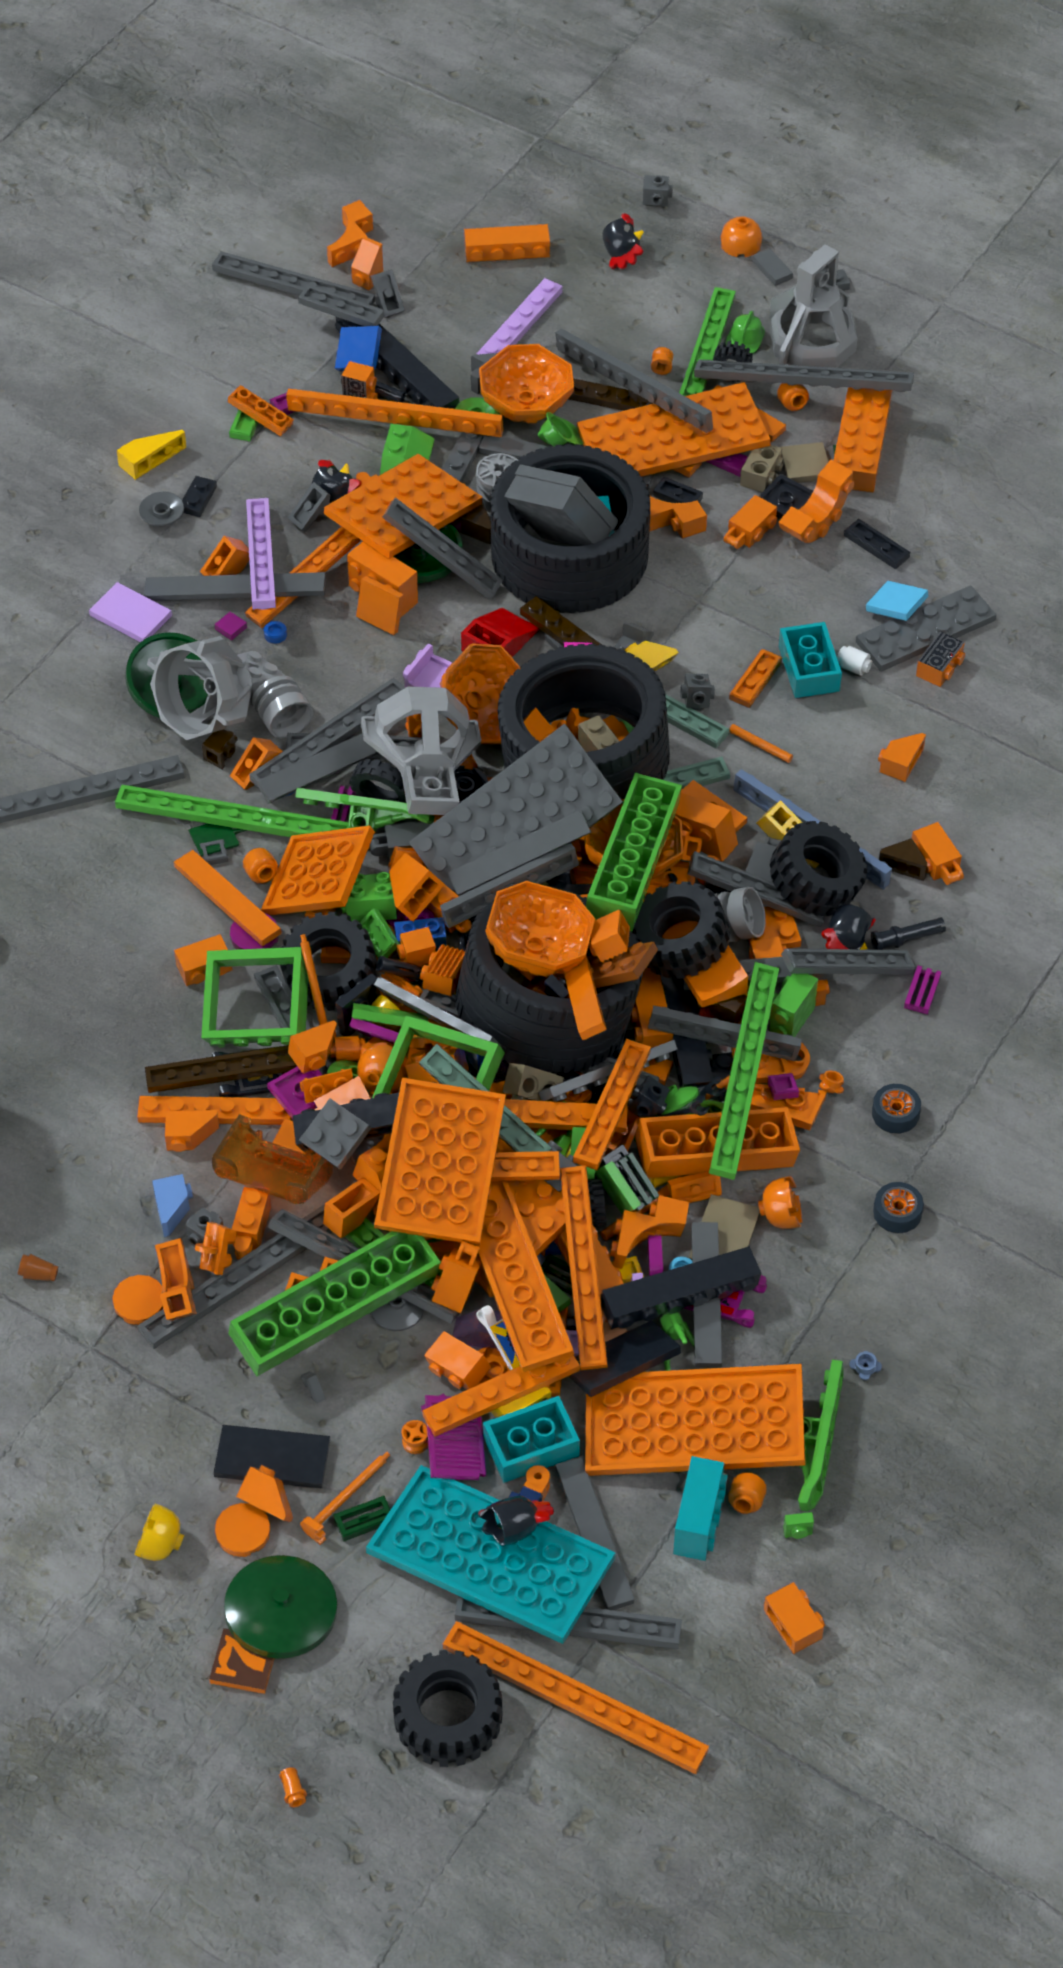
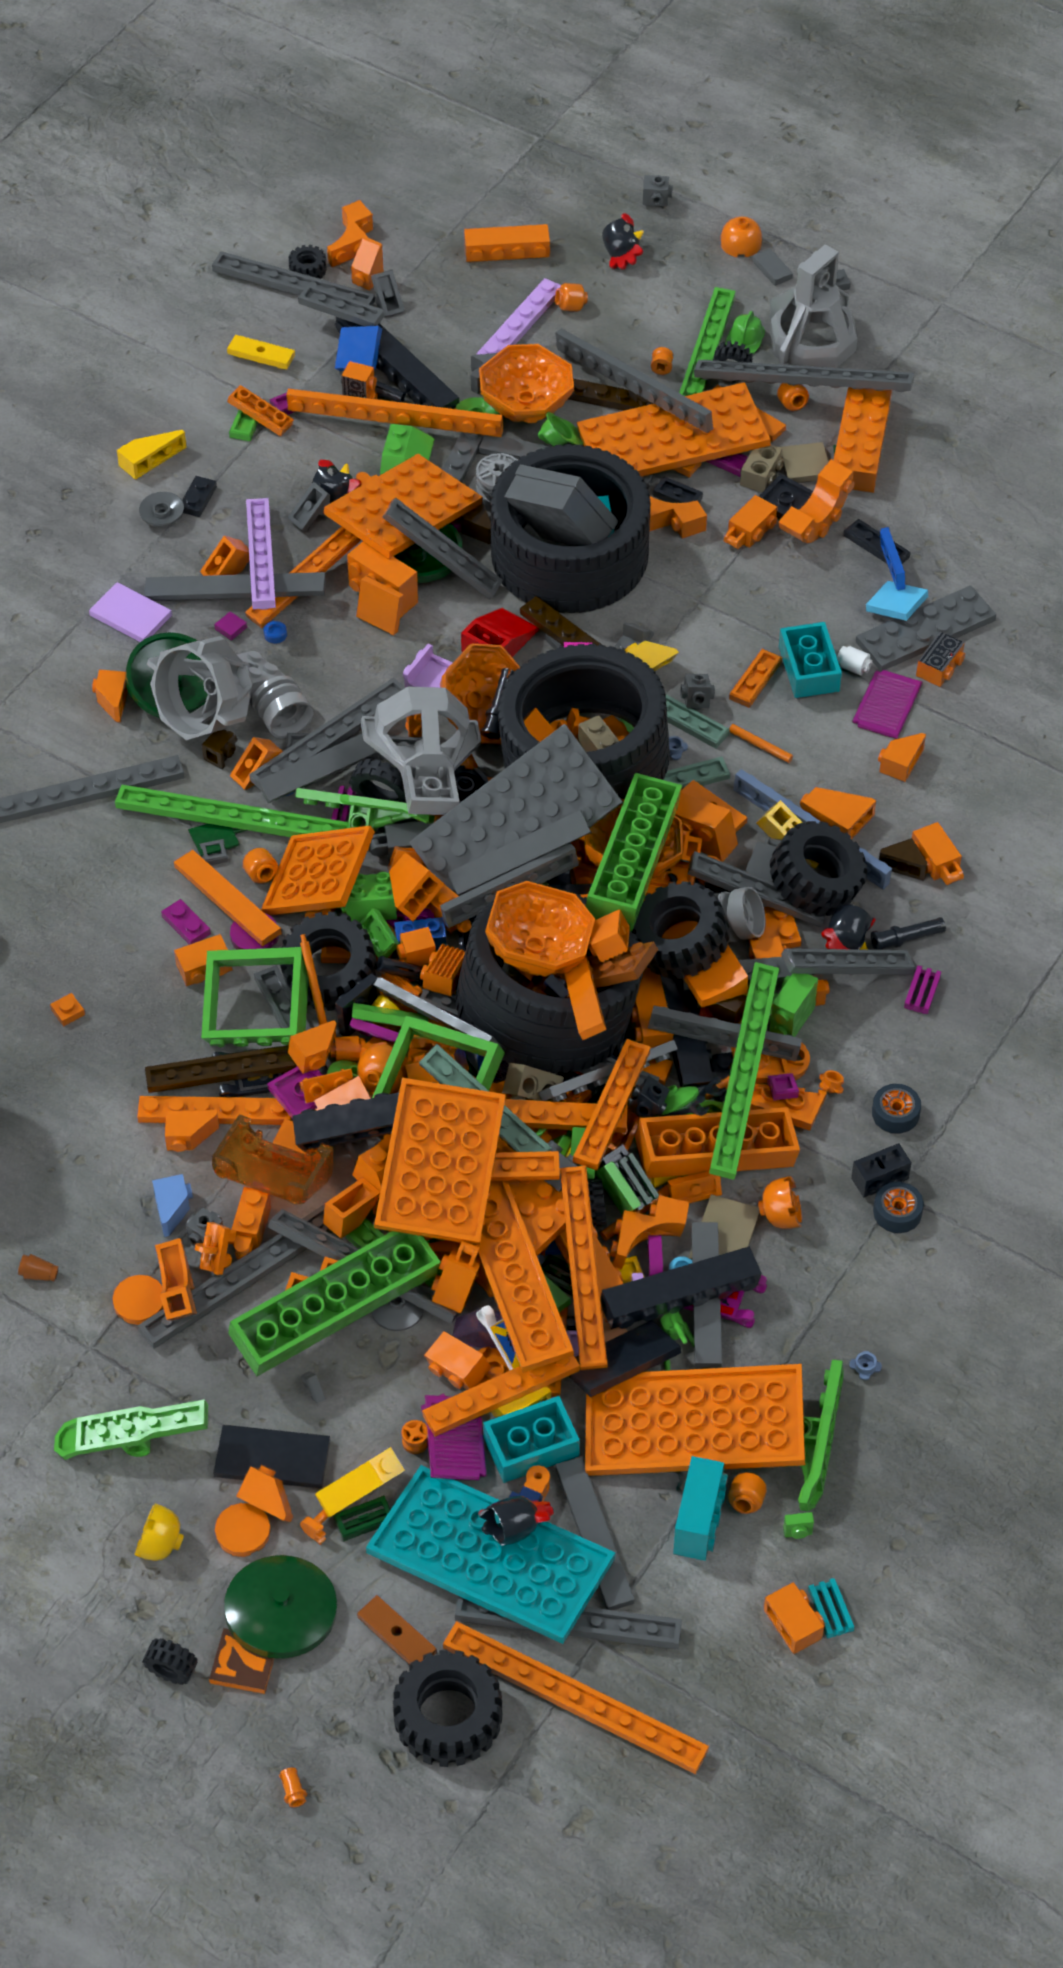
(67, 1009): none -> orange plate
(111, 692): none -> orange slope
(129, 1428): none -> bright green piece
(170, 1661): none -> black tyre
(185, 922): none -> magenta plate
(261, 352): none -> yellow tile
(308, 255): none -> black tyre
(335, 1134): dark grey plate -> none
(359, 1482): none -> yellow slope
(385, 1622): none -> dark orange tile
(491, 728): none -> black pin
(571, 297): none -> orange head
(676, 747): none -> sand blue plate
(824, 1587): none -> teal tile
(839, 809): none -> orange slope
(880, 1169): none -> black brick
(887, 703): none -> magenta window
(892, 558): none -> blue tile

